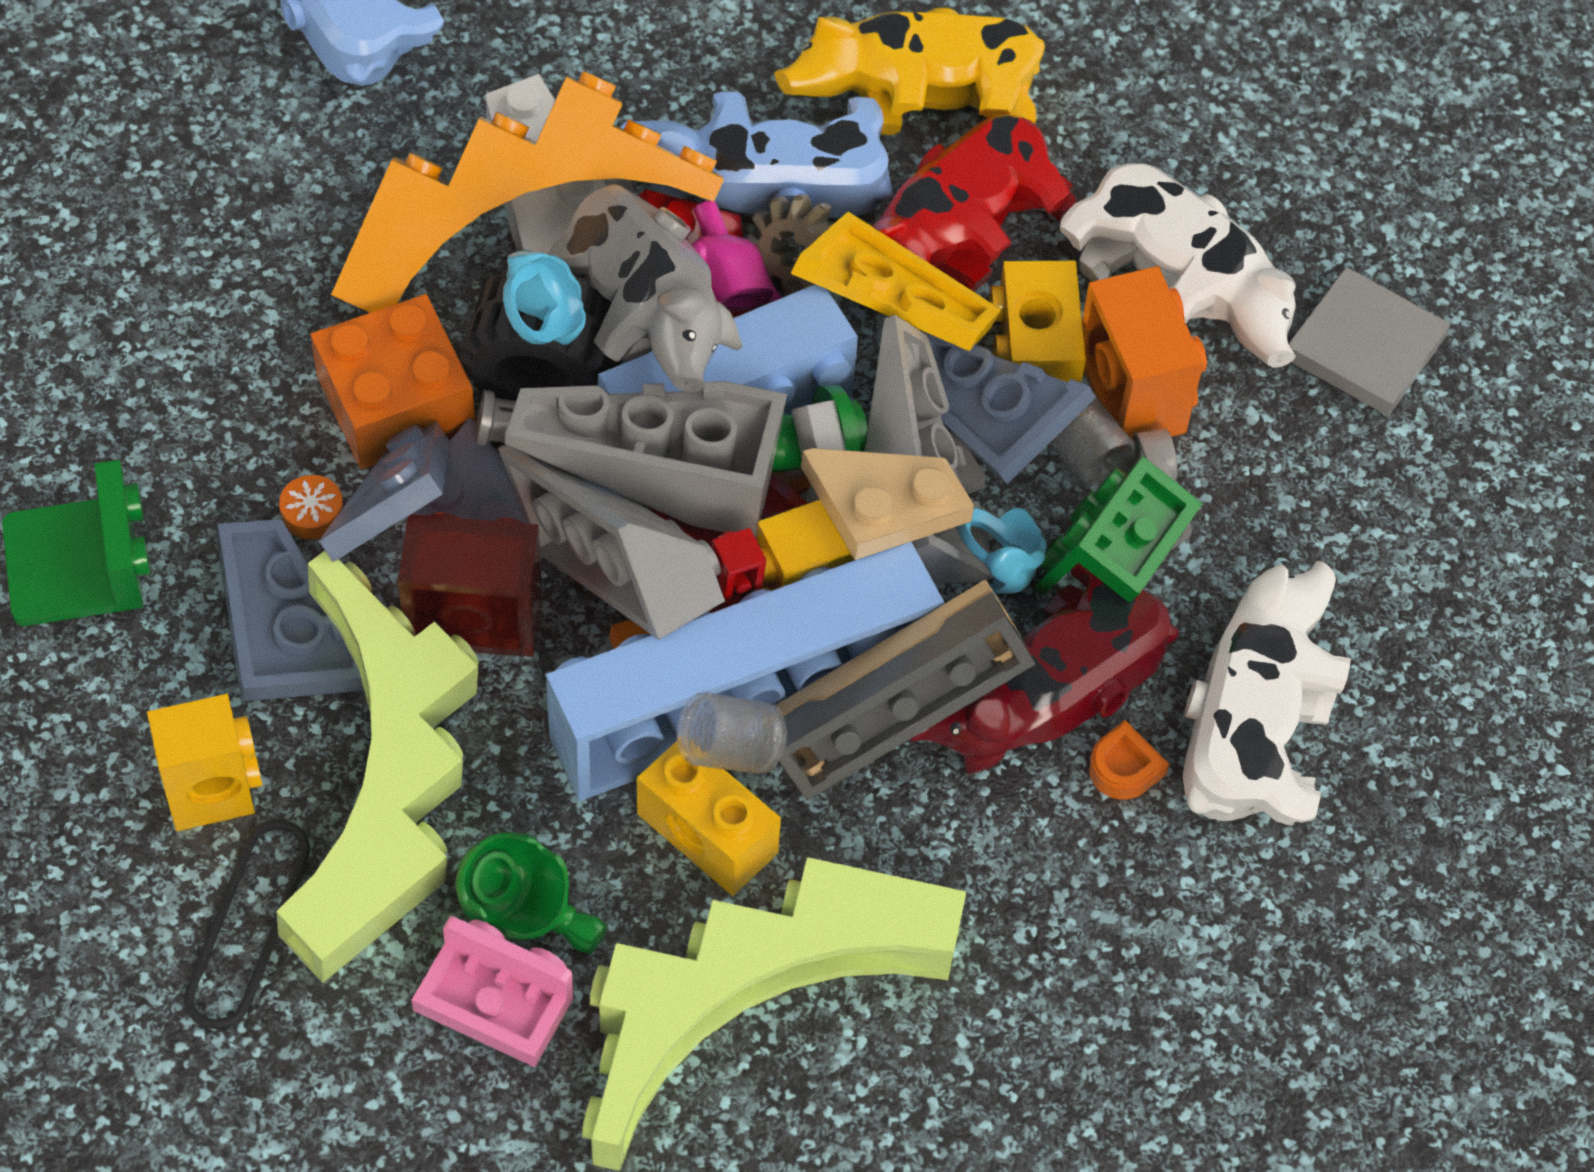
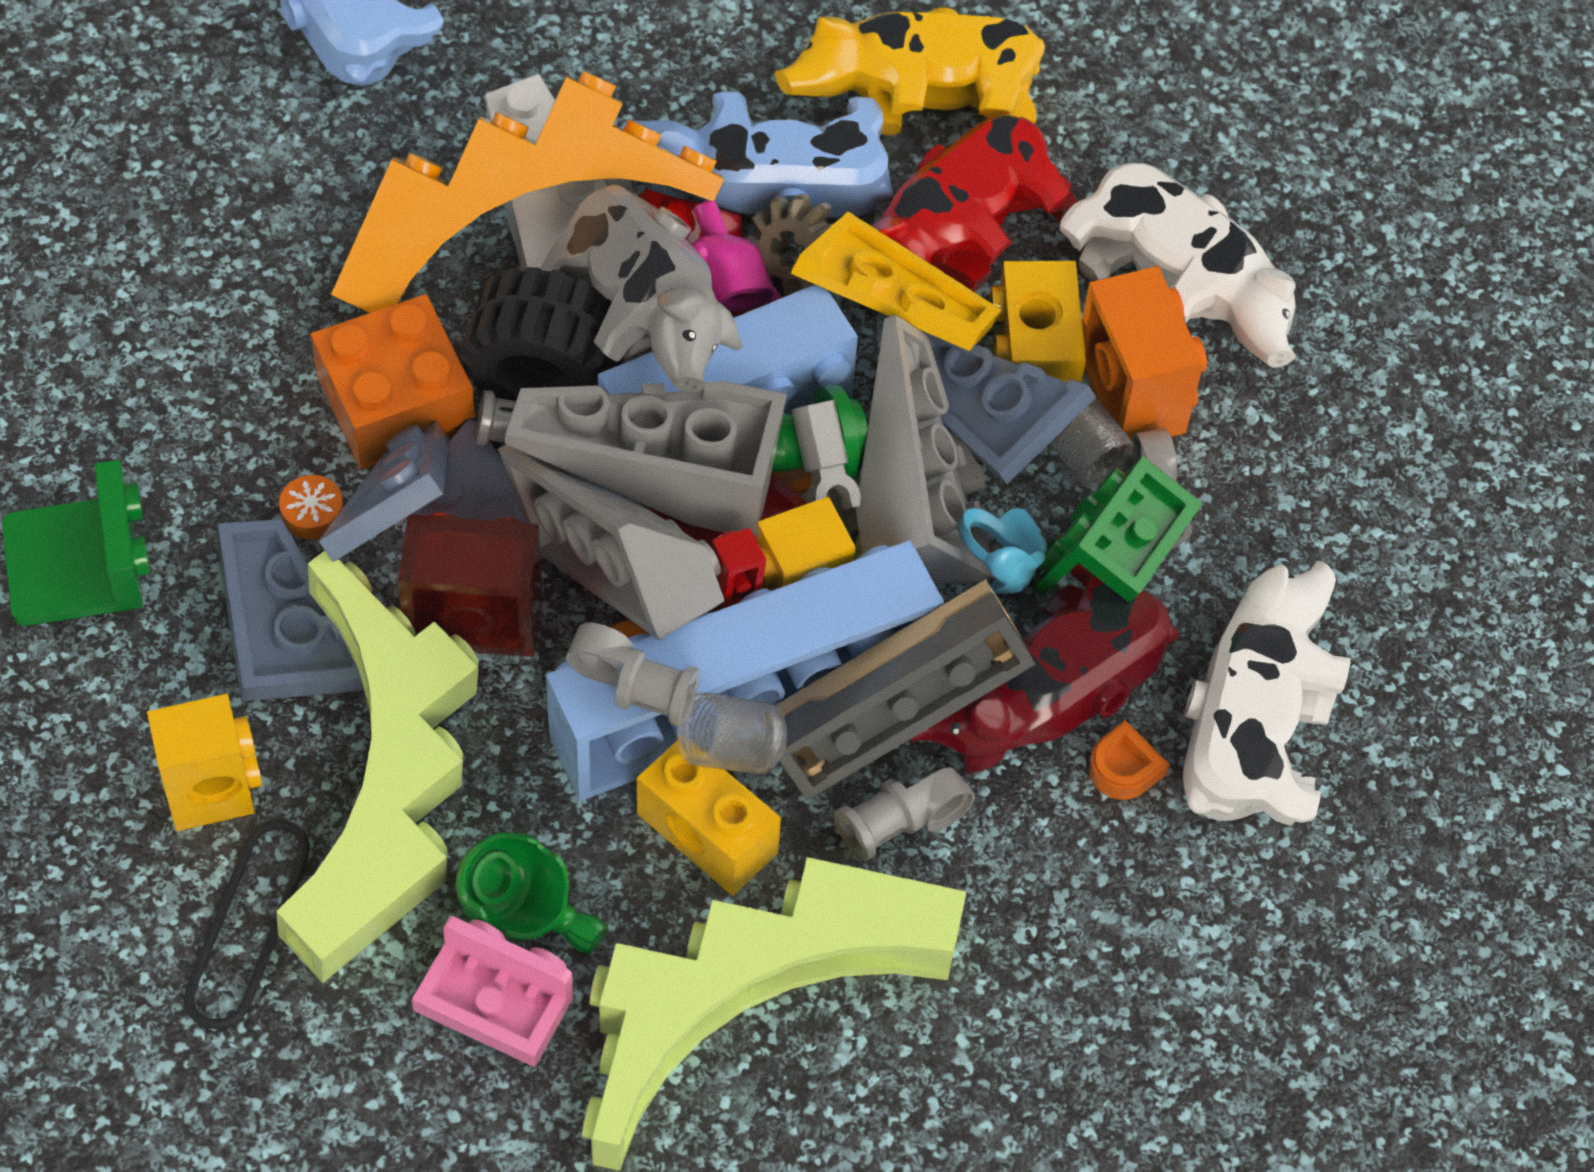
(545, 289): medium azure piece -> none
(612, 660): none -> light grey connector
(886, 497): tan wing -> none
(930, 803): none -> light grey connector
(1367, 341): light grey tile -> none

